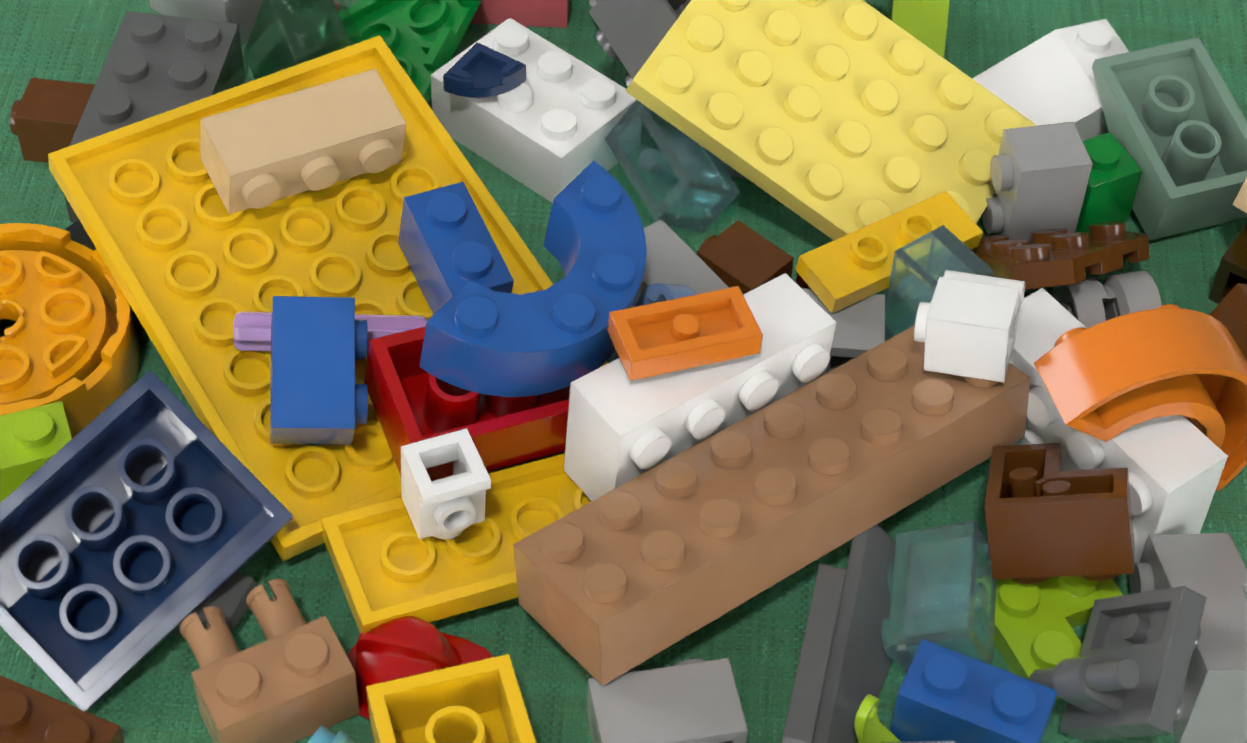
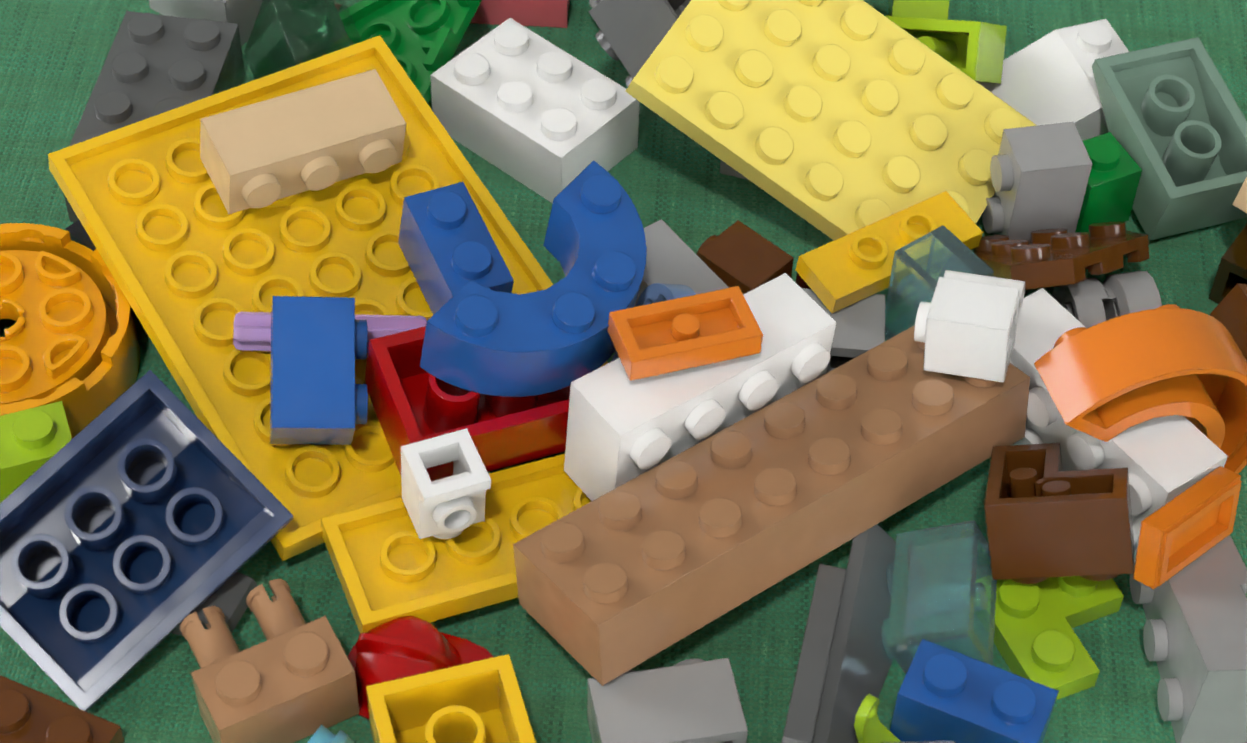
(48, 116): reddish brown brick -> none
(484, 74): dark blue tile -> none
(670, 170): clear light blue brick -> none
(968, 45): none -> lime brick
(1129, 665): dark grey plate -> none
(1187, 527): none -> orange tile

